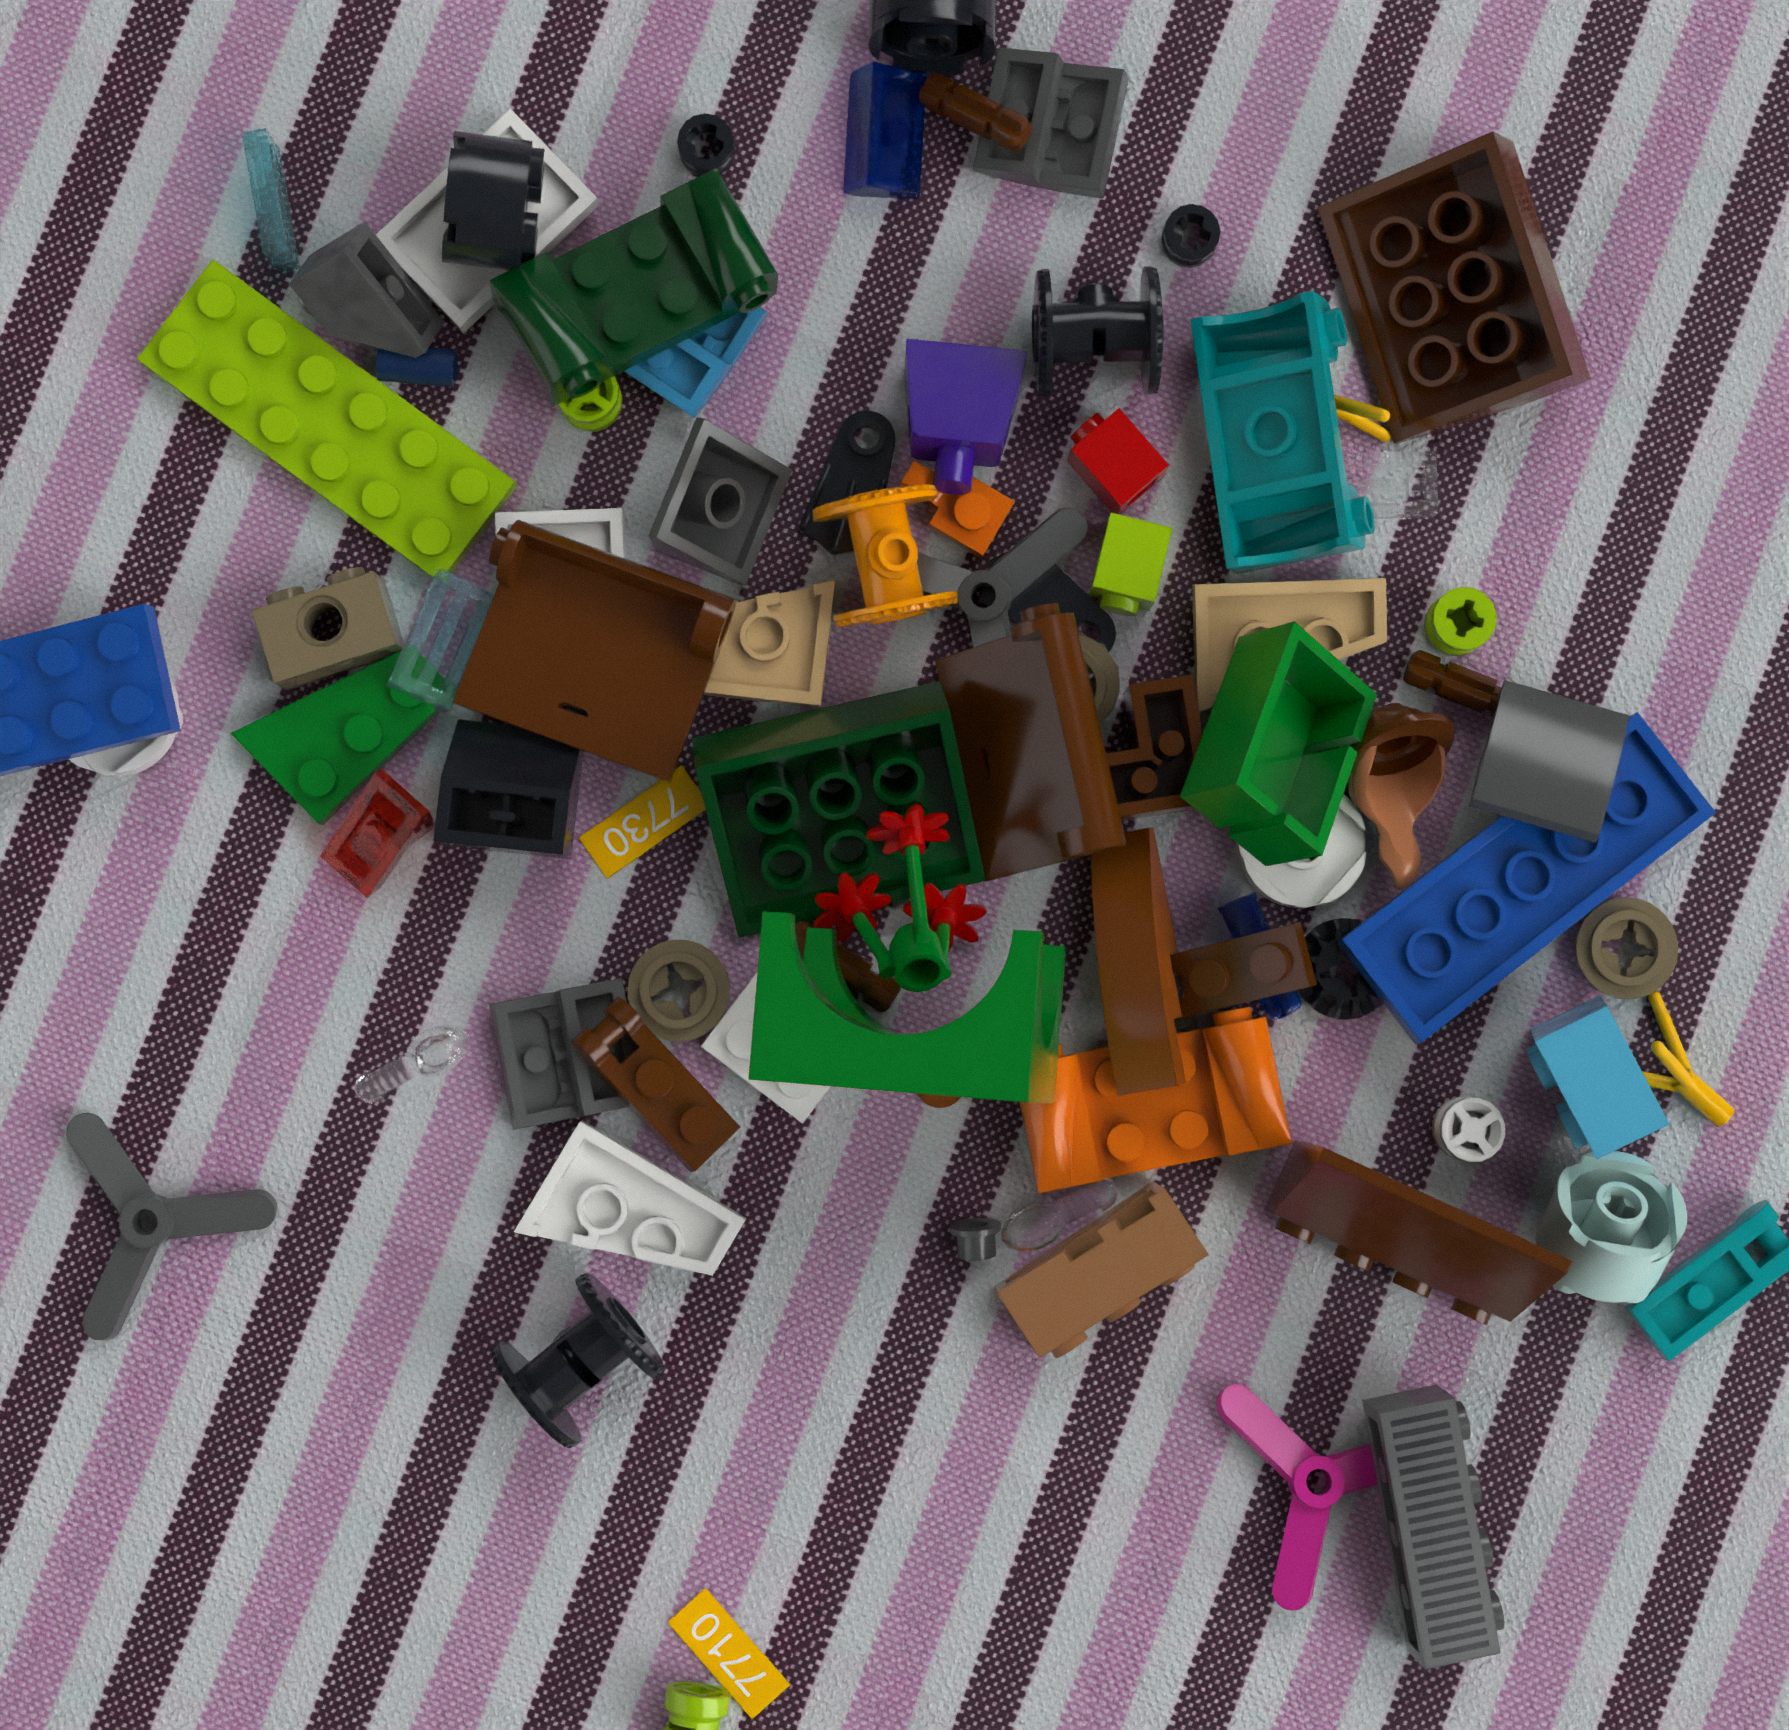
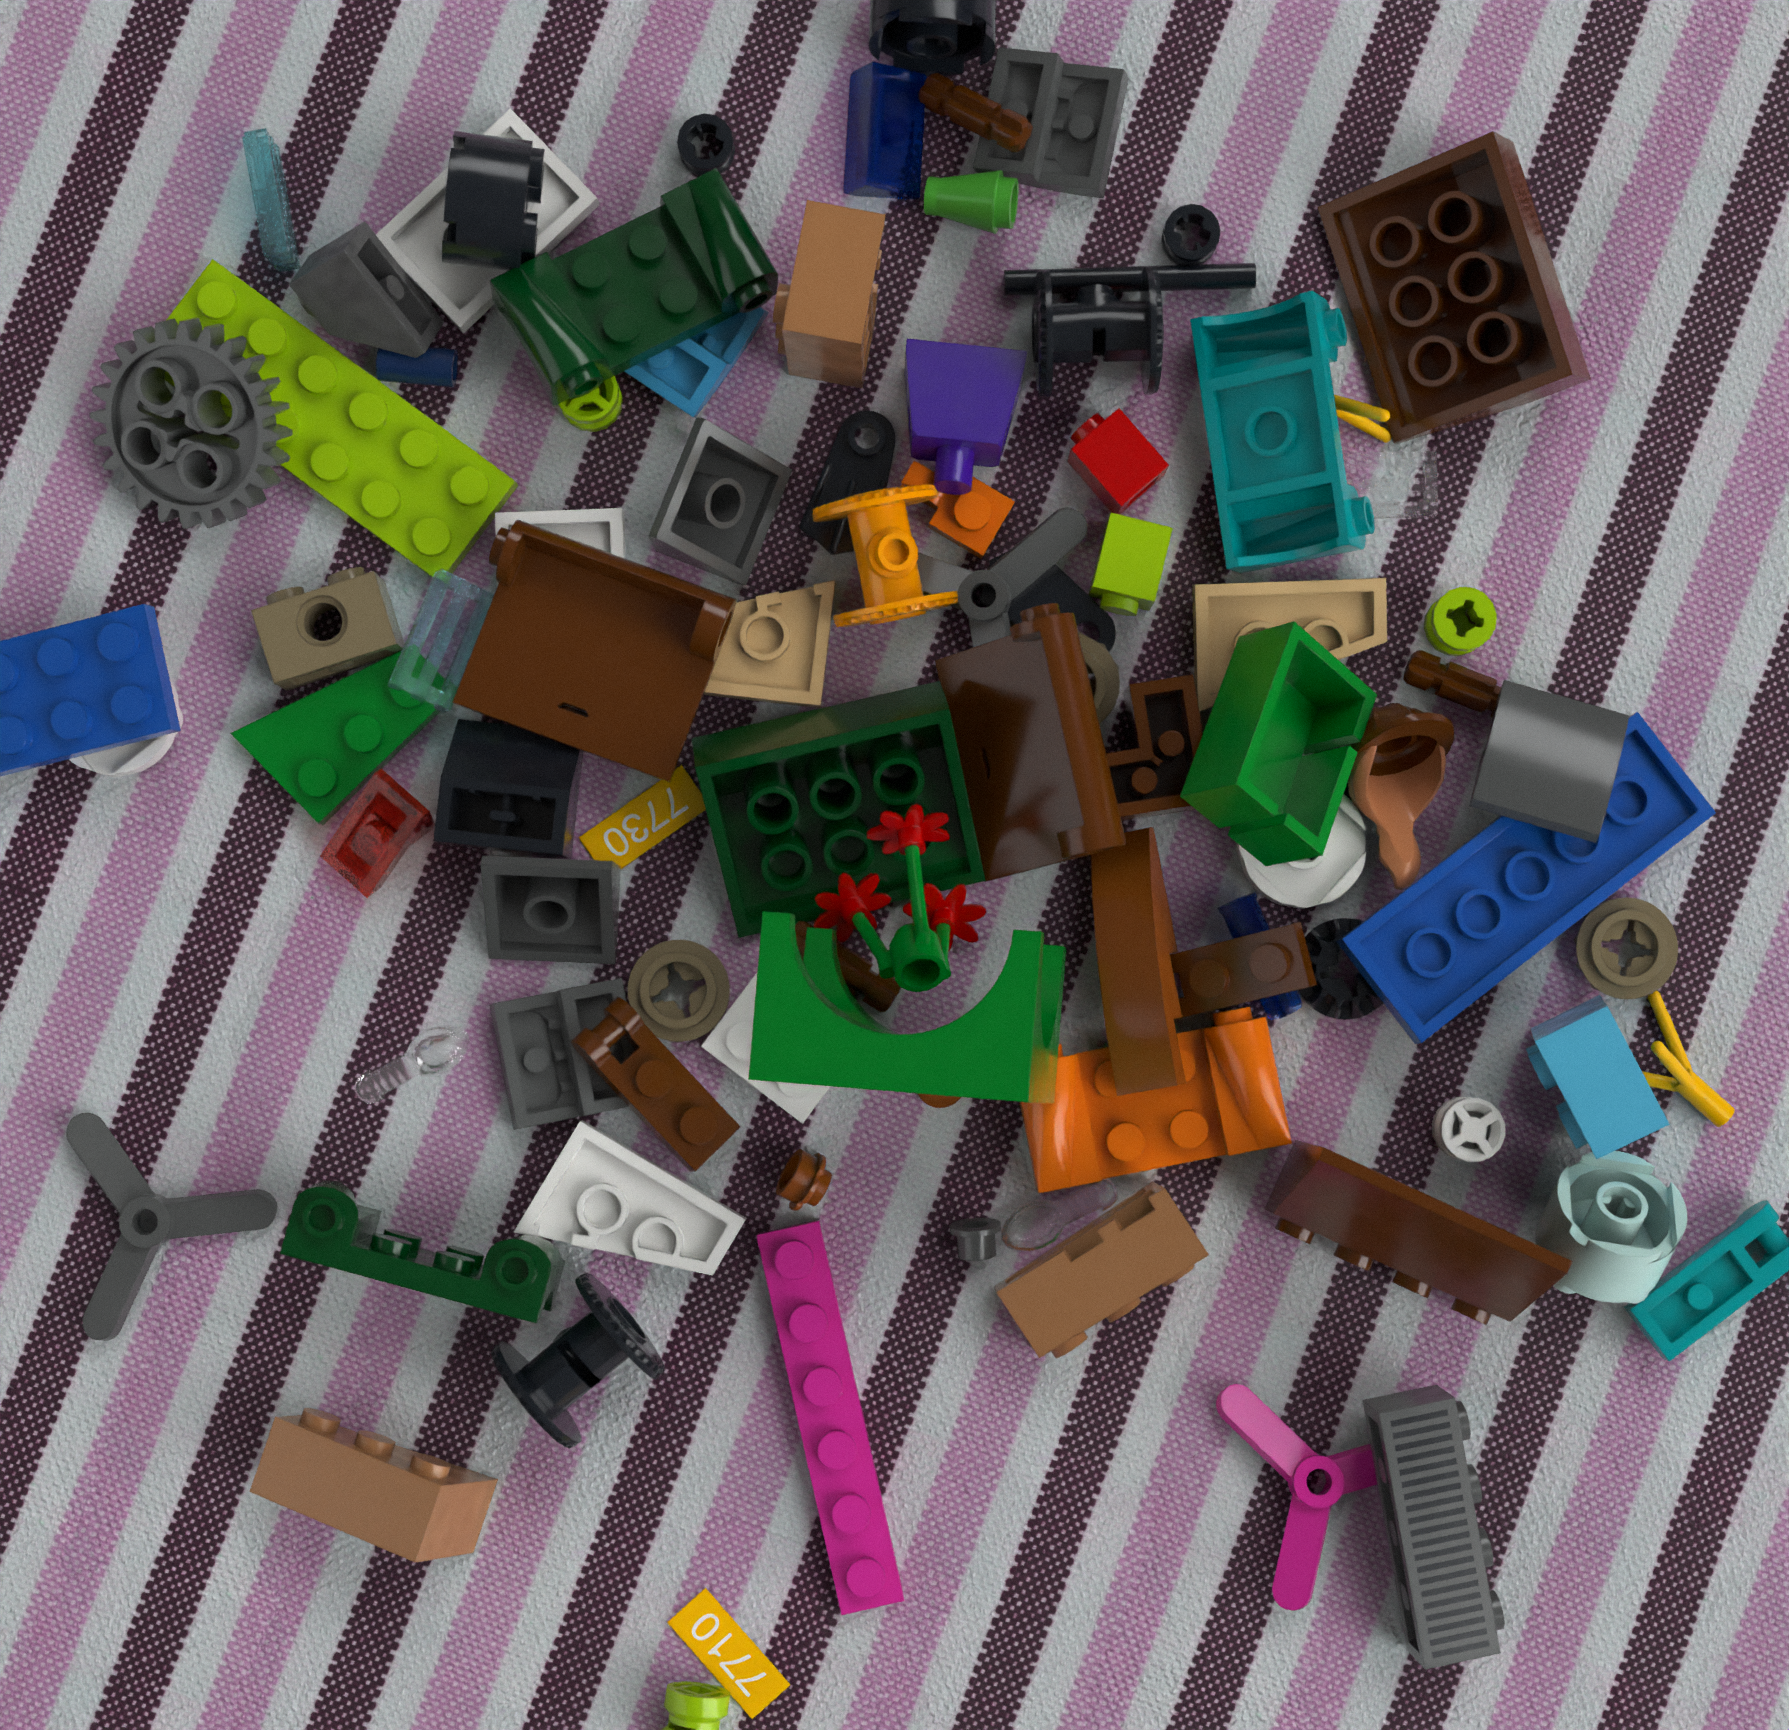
(201, 372): none -> dark grey gear
(336, 1232): none -> dark green piece
(372, 1487): none -> medium nougat wedge
(551, 909): none -> dark grey slope
(804, 1179): none -> dark orange plate
(830, 1417): none -> dark pink plate
(832, 301): none -> medium nougat wedge
(975, 199): none -> bright green cone
(1129, 278): none -> black bar

